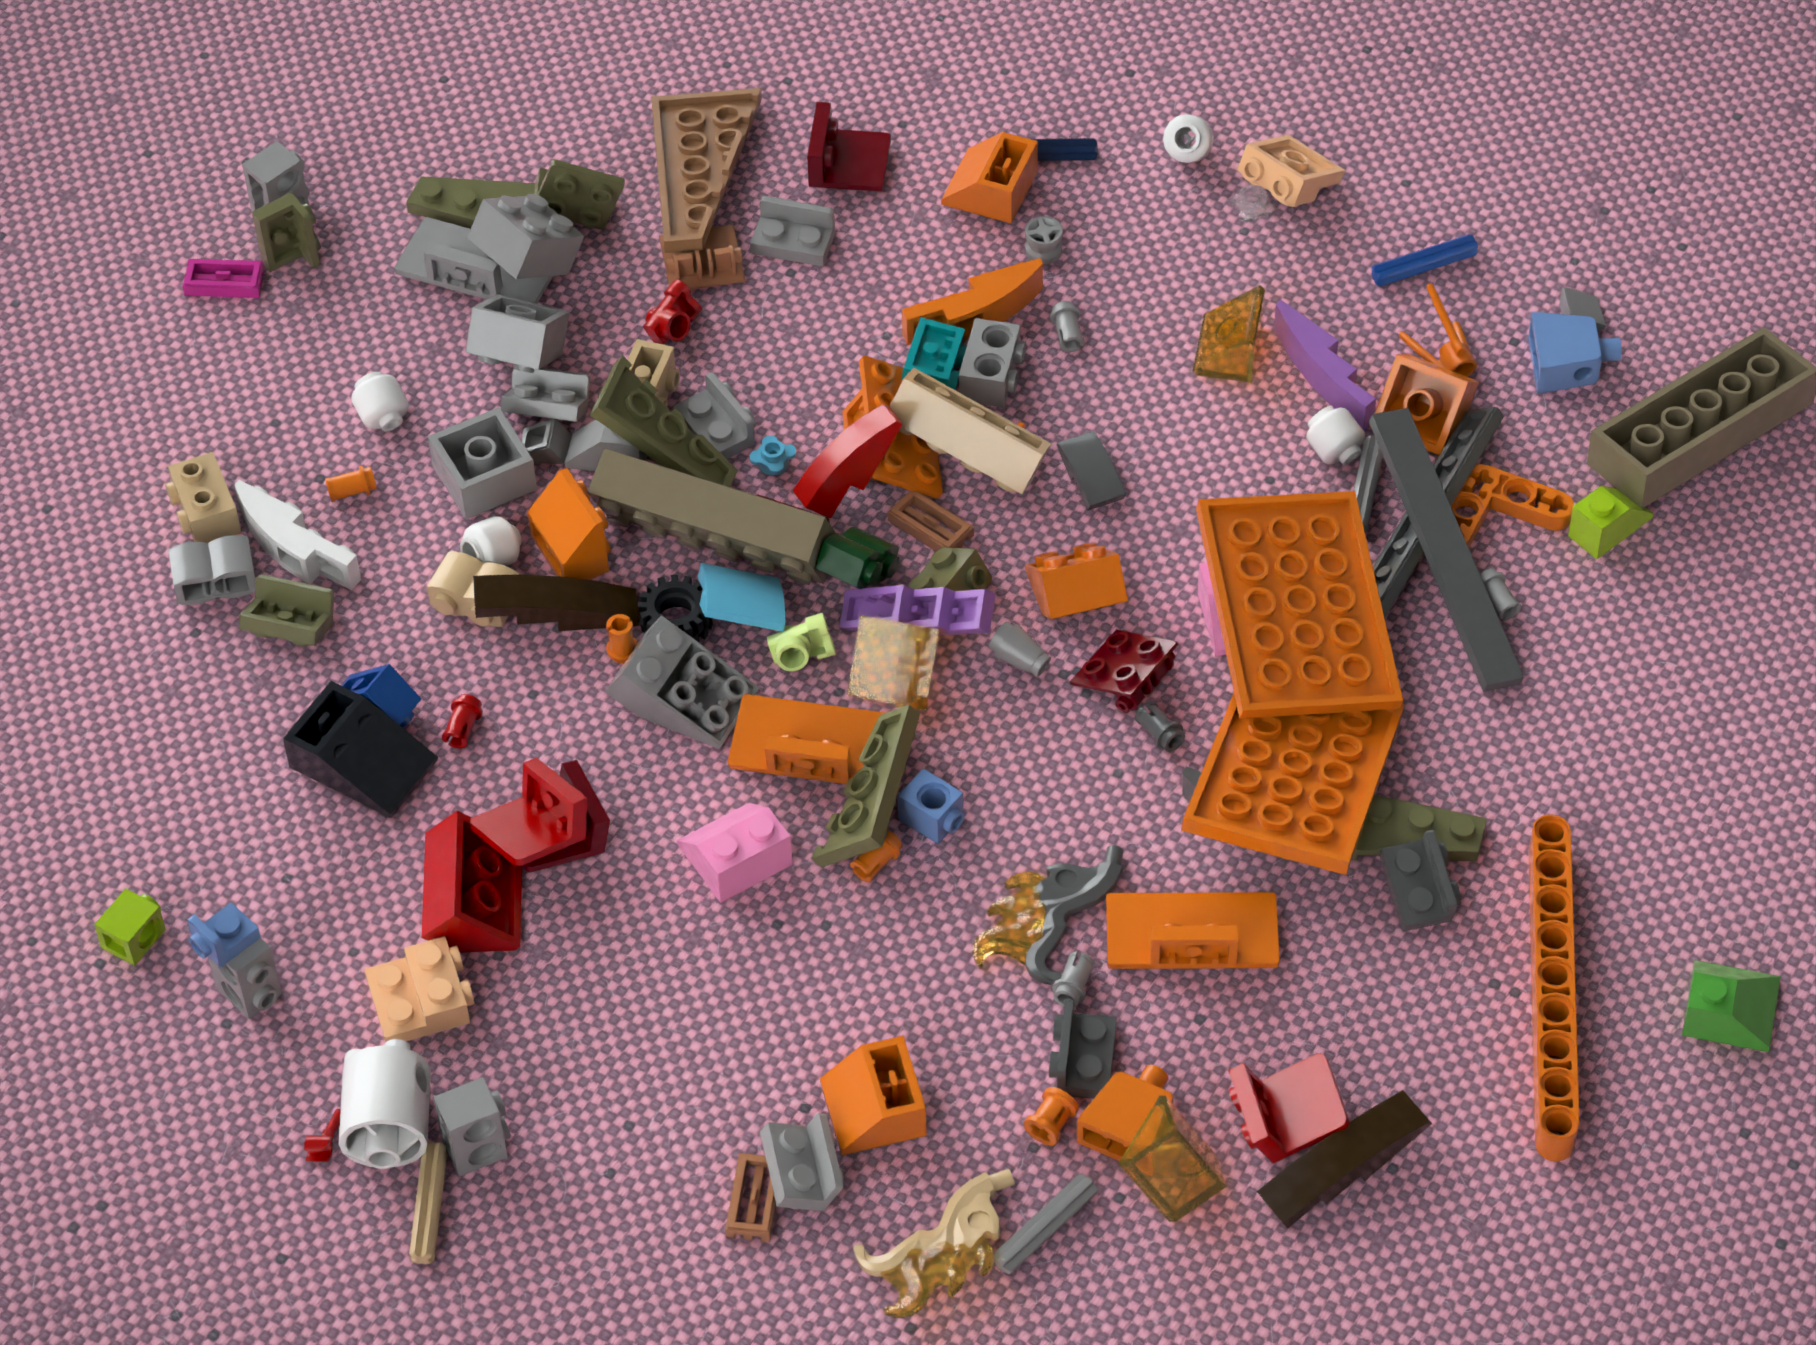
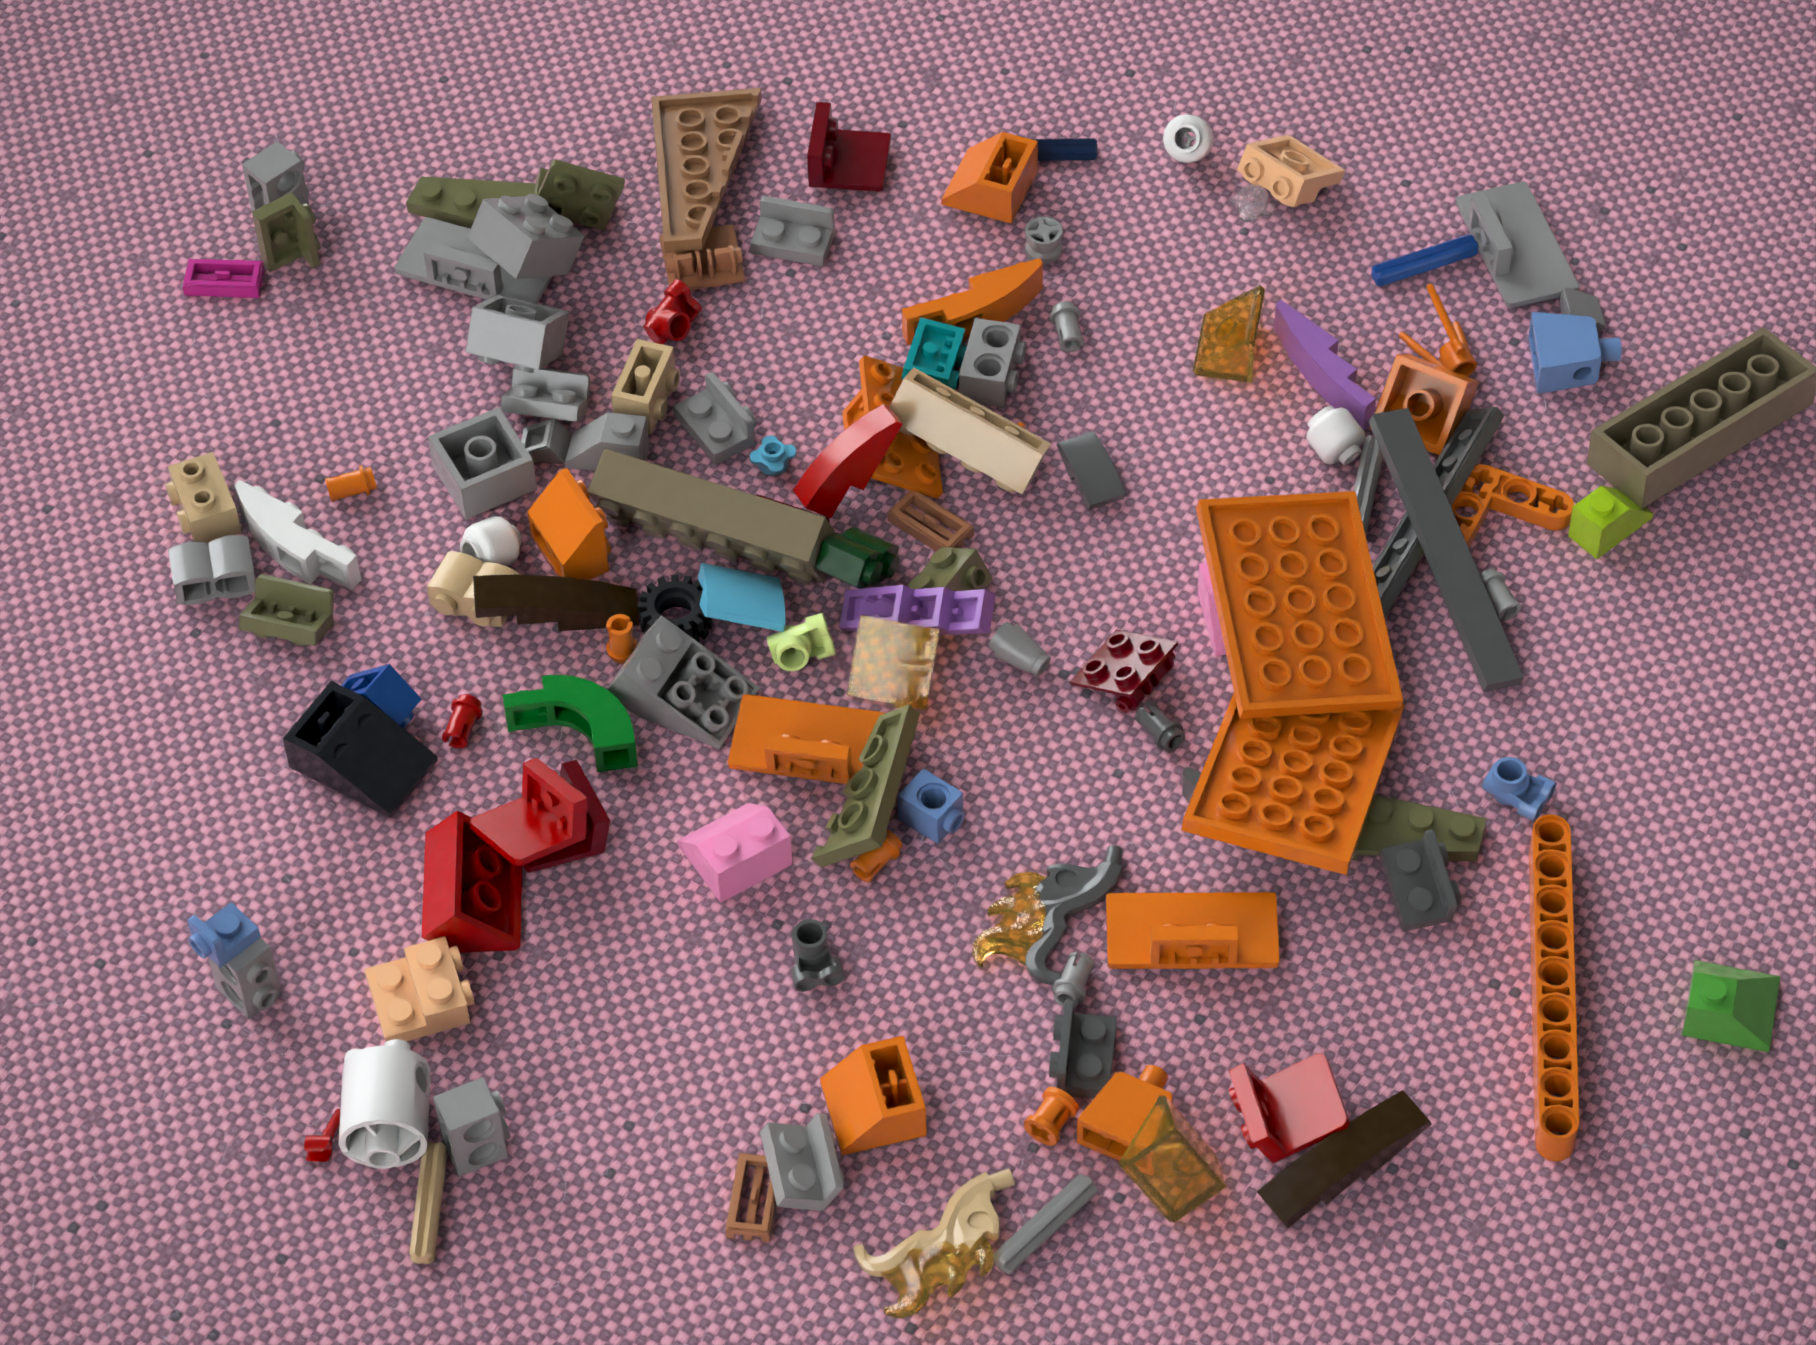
(130, 926): lime brick -> none
(379, 401): white head -> none
(580, 706): none -> green arch
(662, 434): olive wing -> none
(813, 957): none -> dark grey plate
(1076, 581): orange slope -> none
(1514, 787): none -> medium blue plate
(1516, 244): none -> light grey bracket

